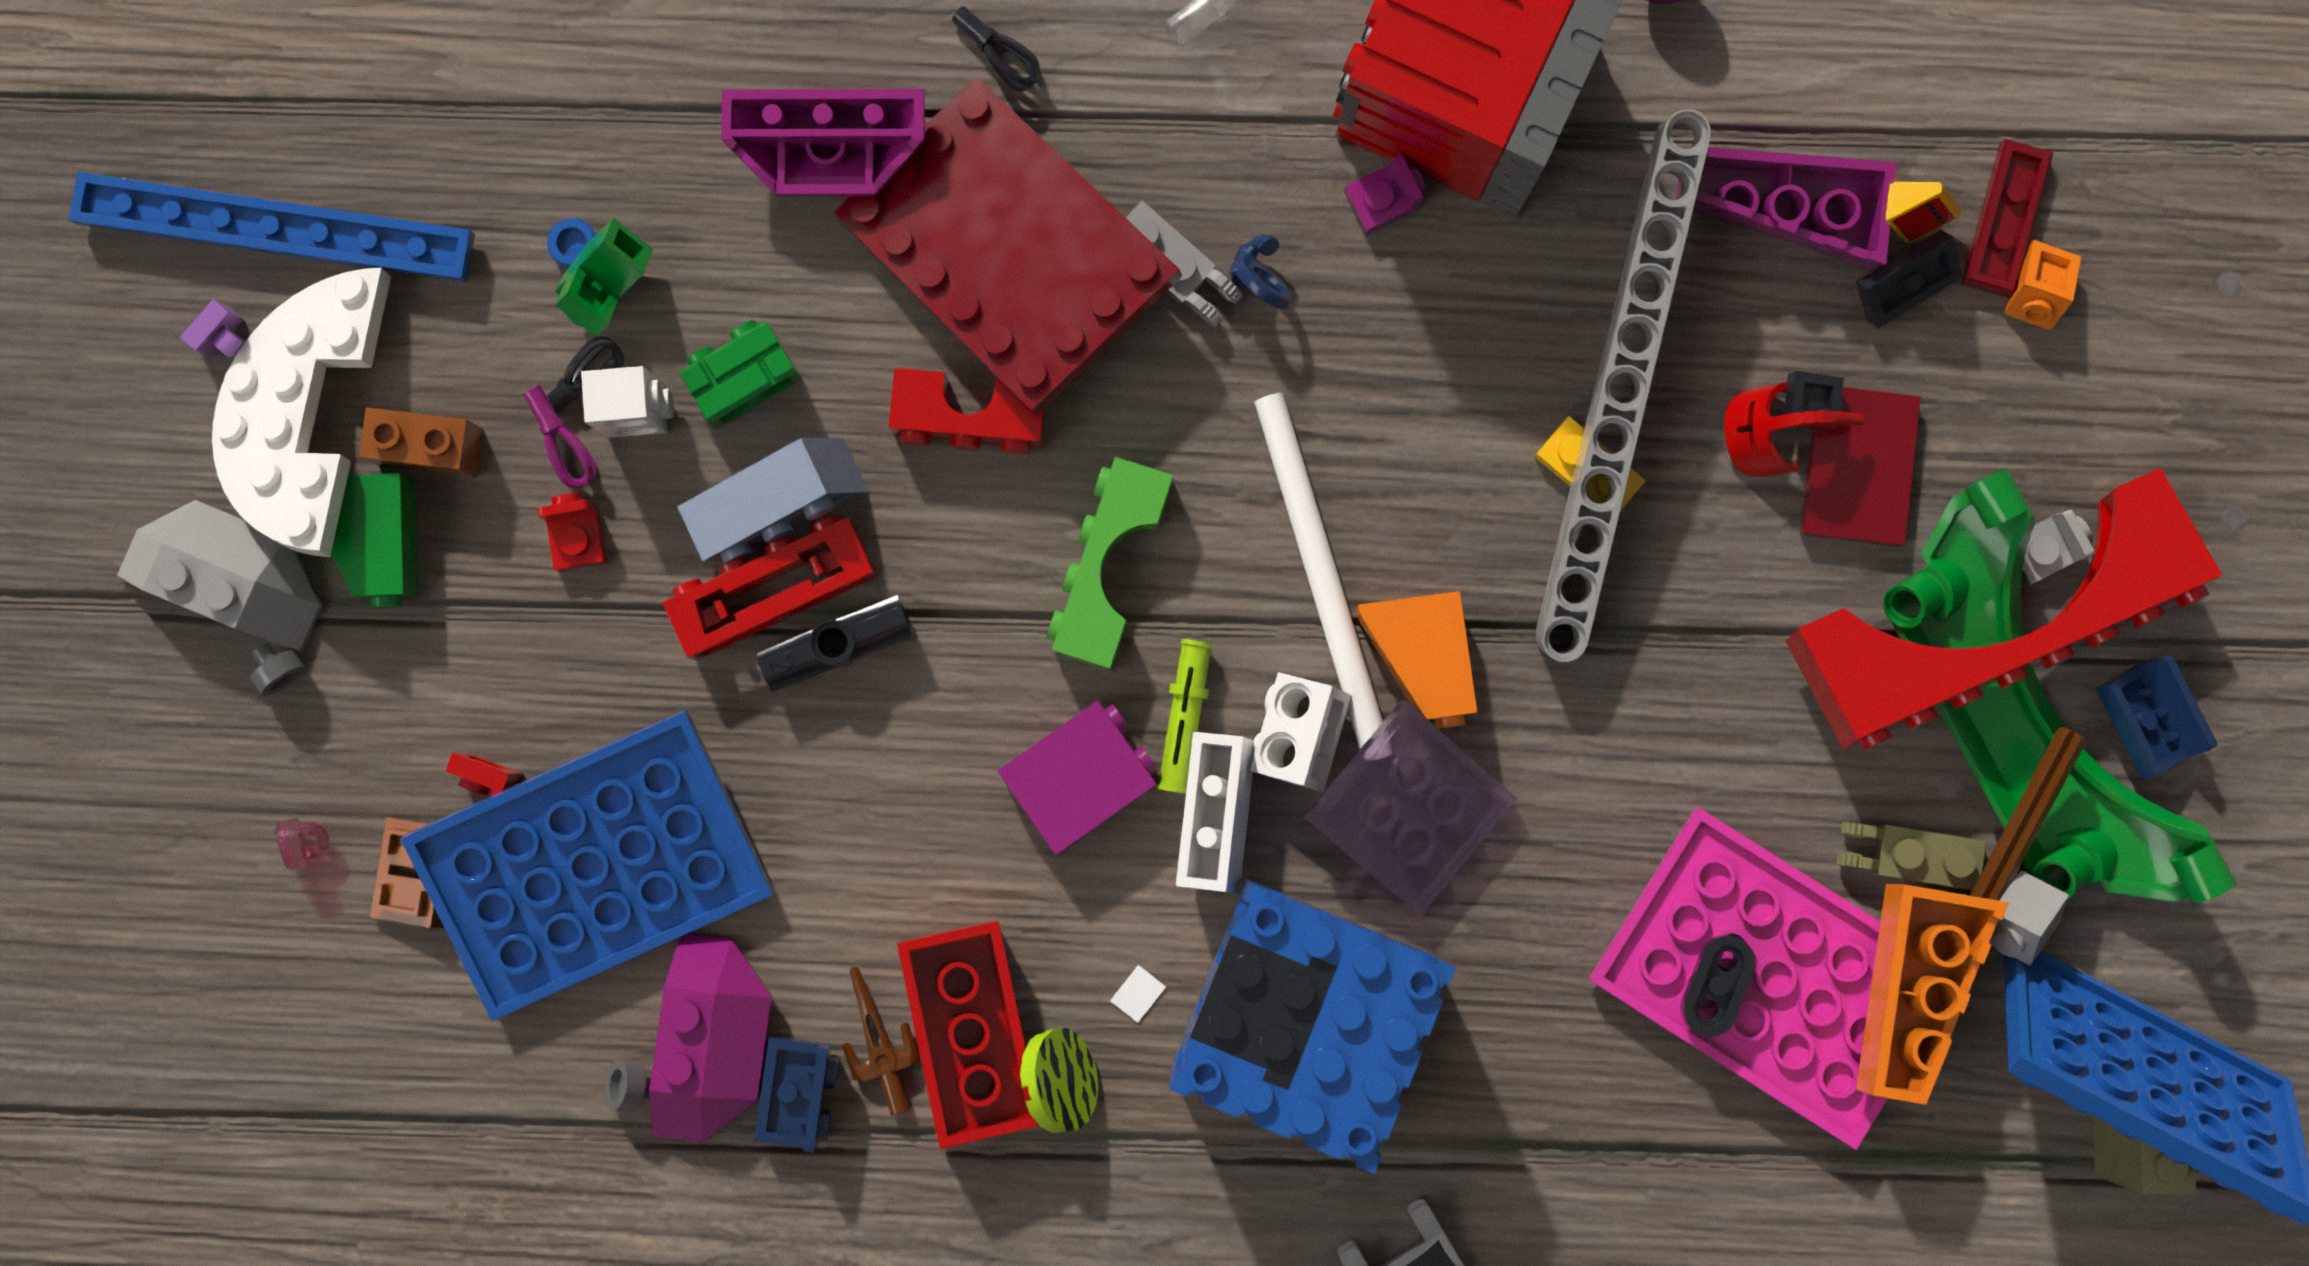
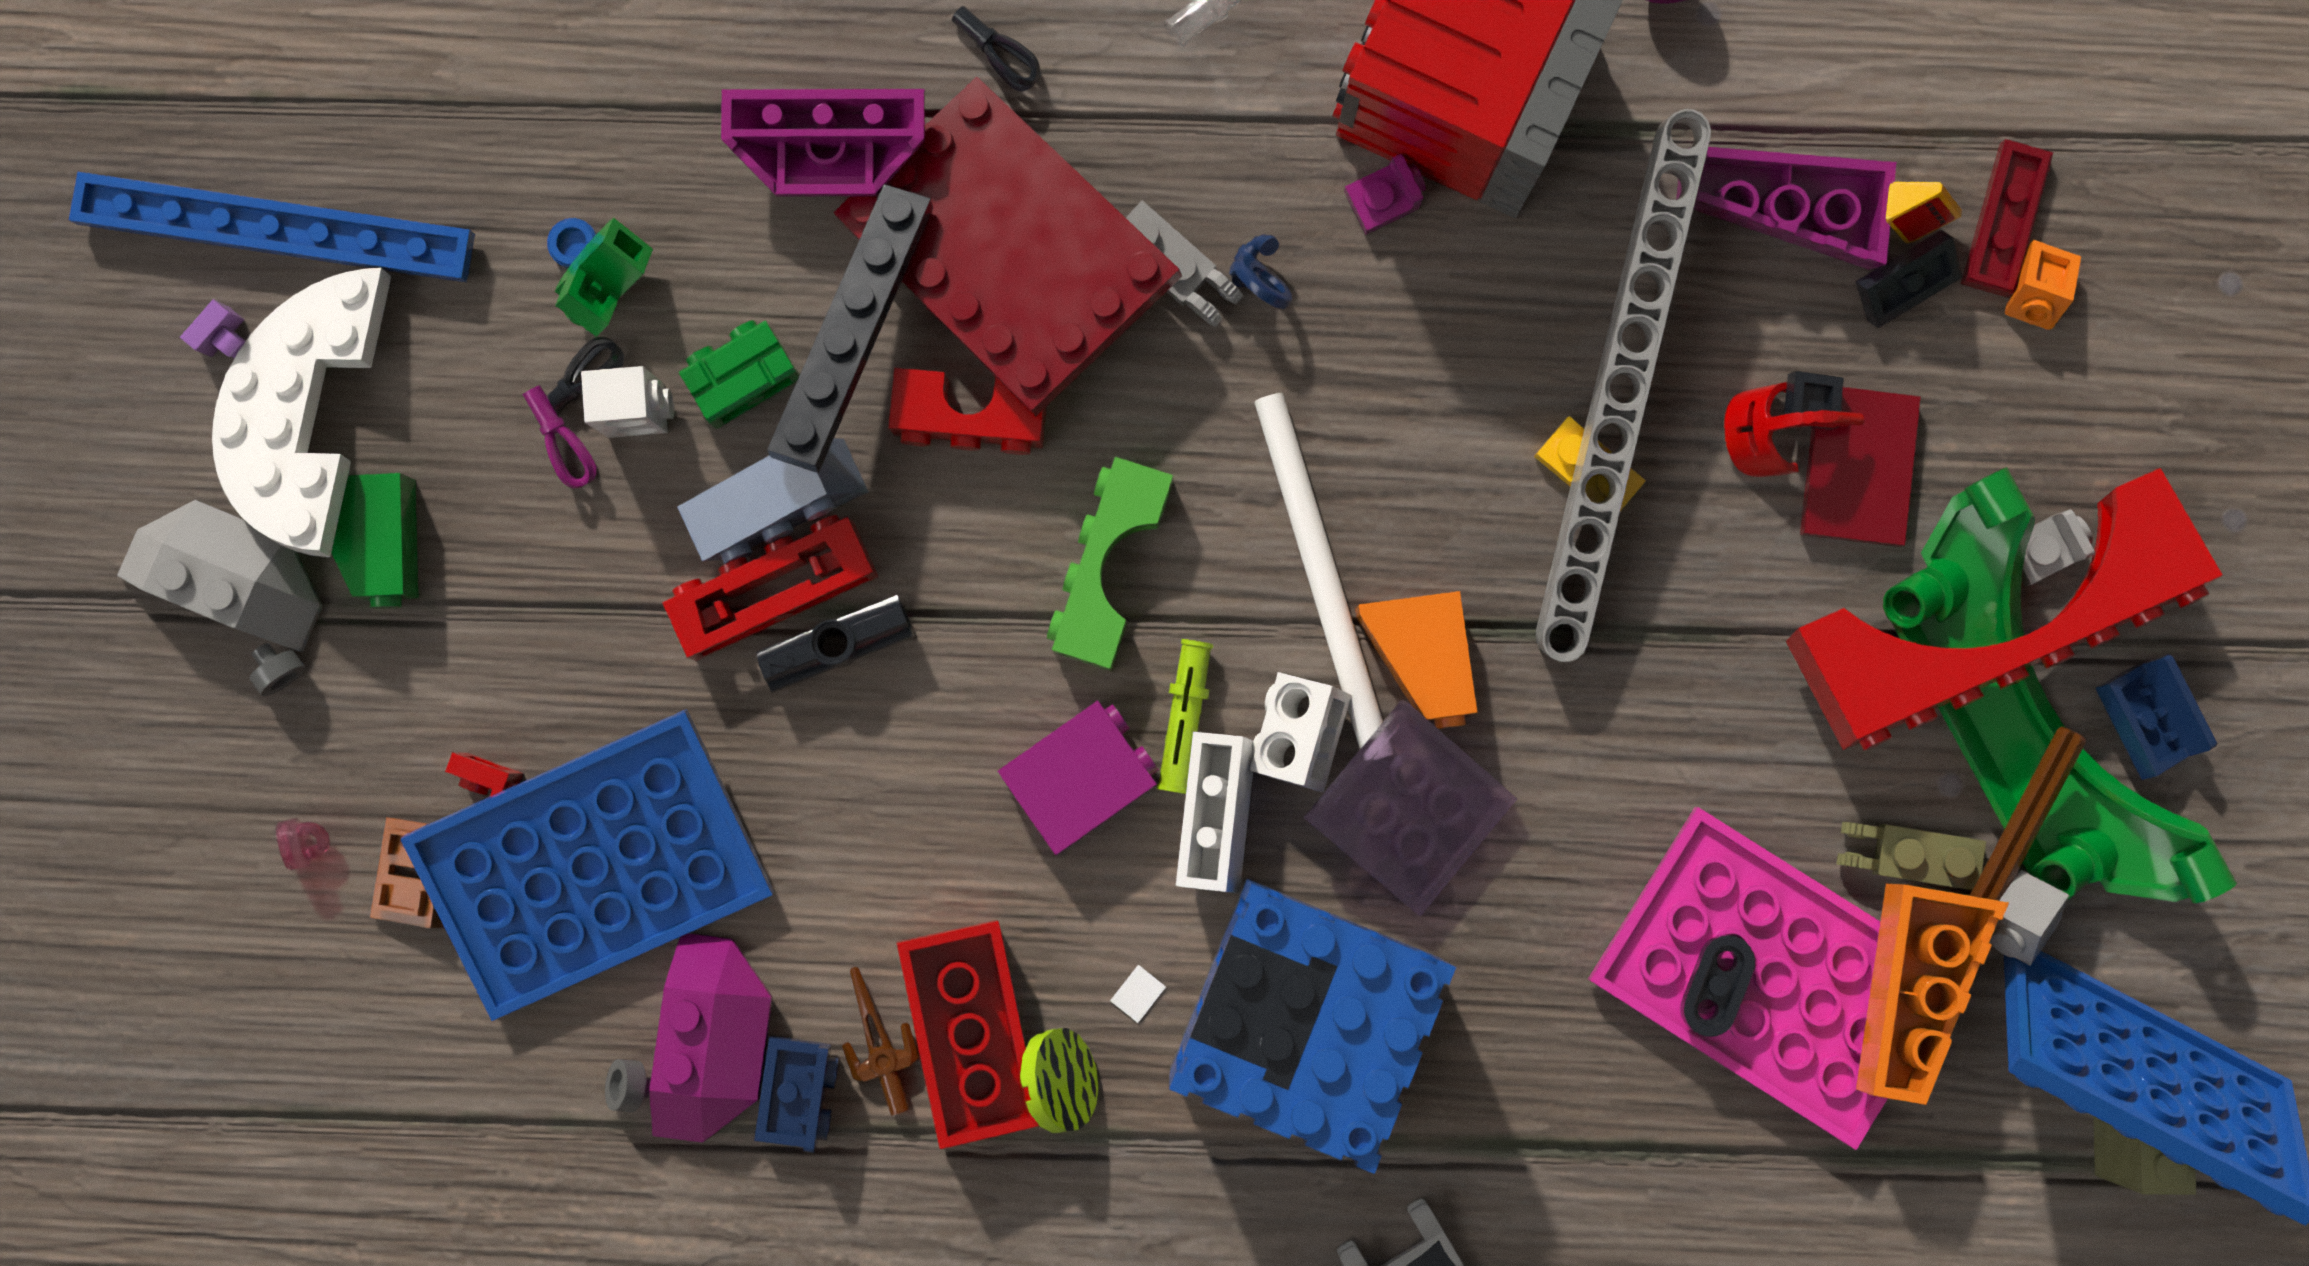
(421, 442): dark orange brick -> none
(574, 532): red bracket -> none
(850, 329): none -> black plate

